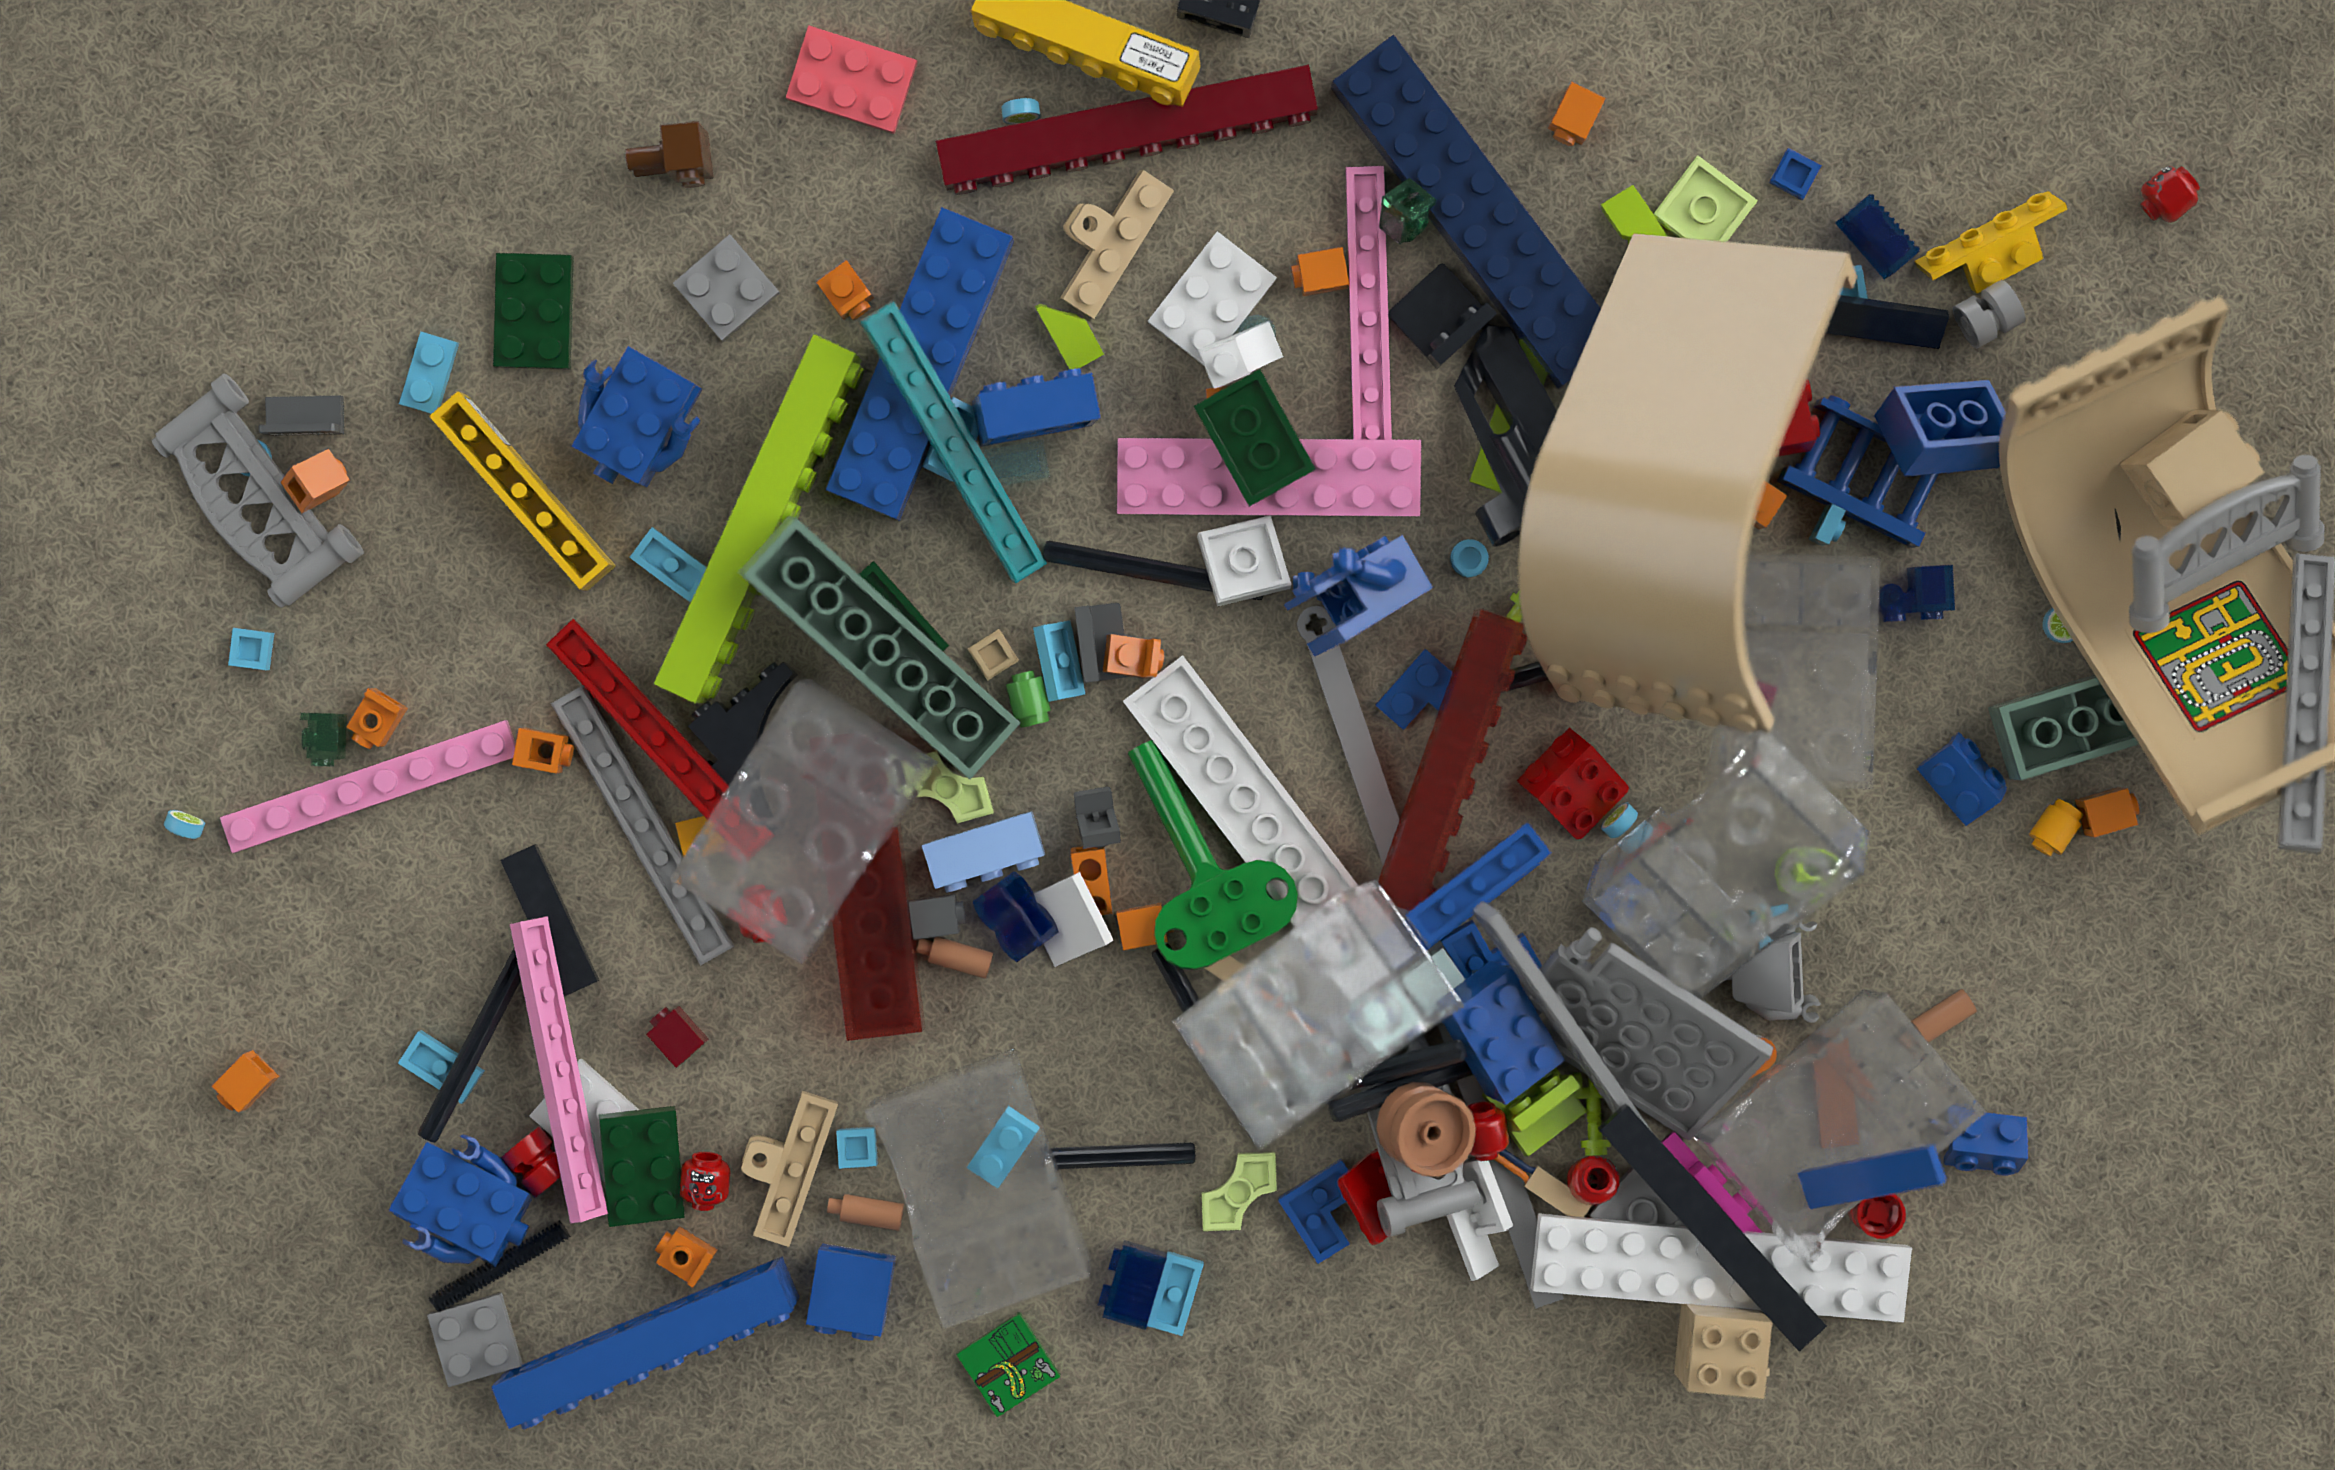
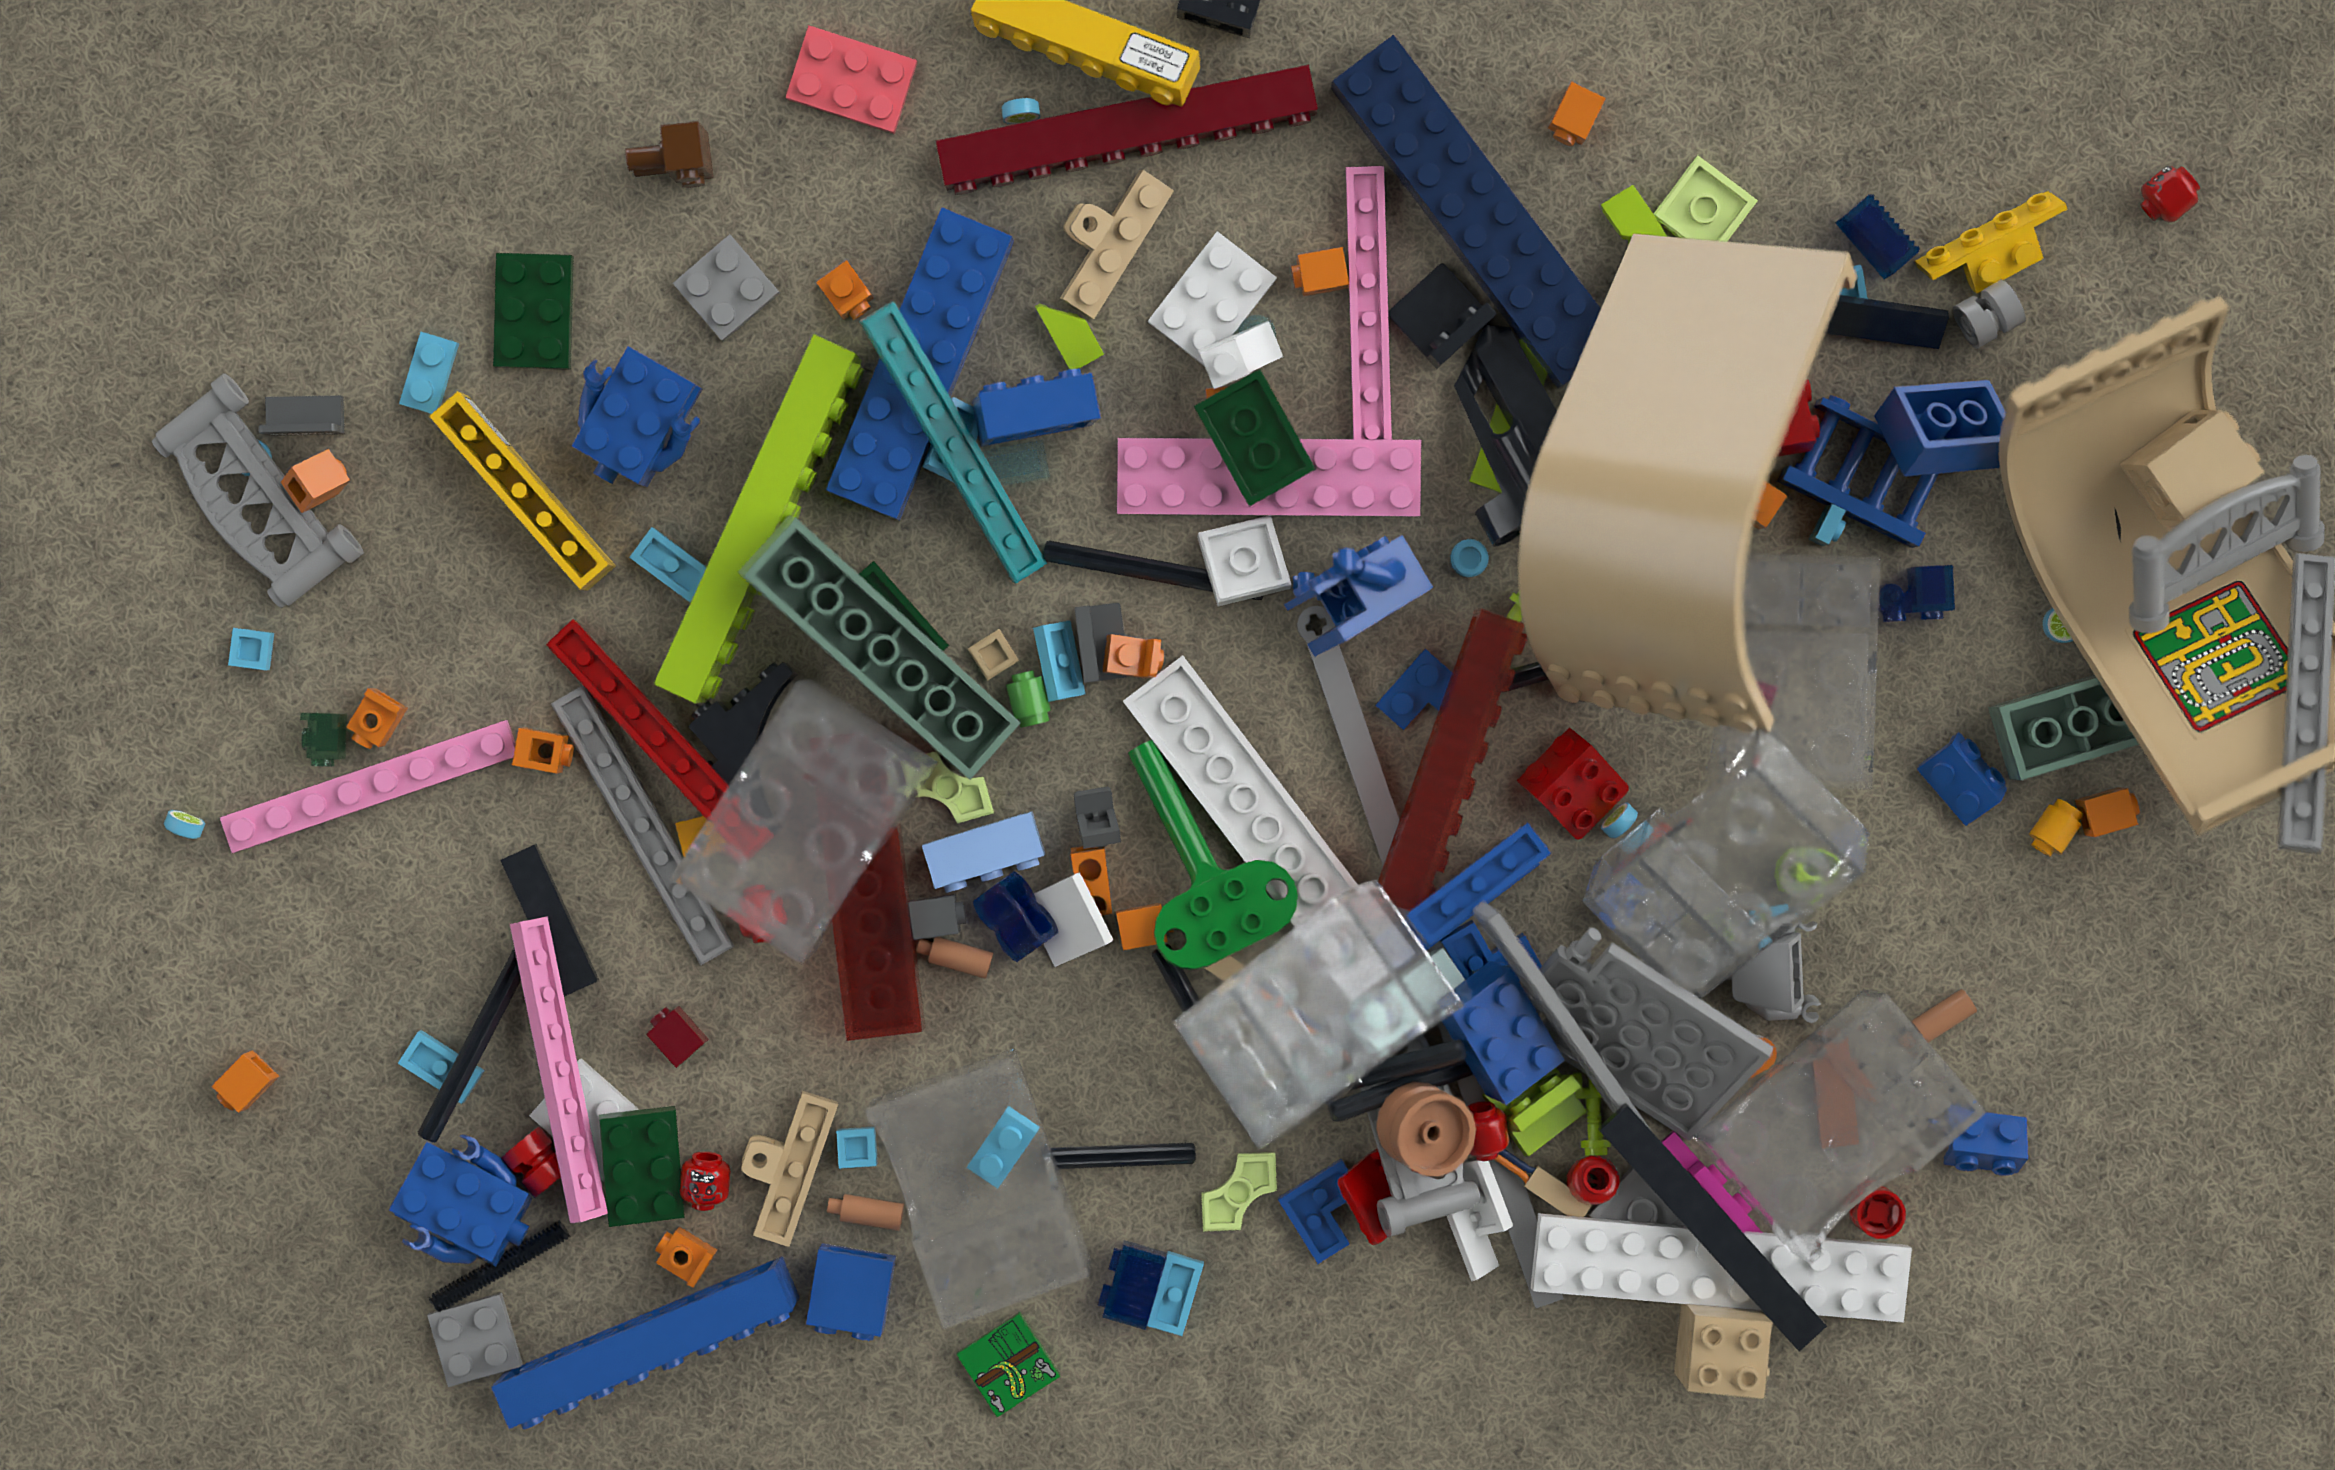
(1409, 218): clear green brick -> none
(1795, 174): blue tile -> none
(1872, 1176): blue tile -> none

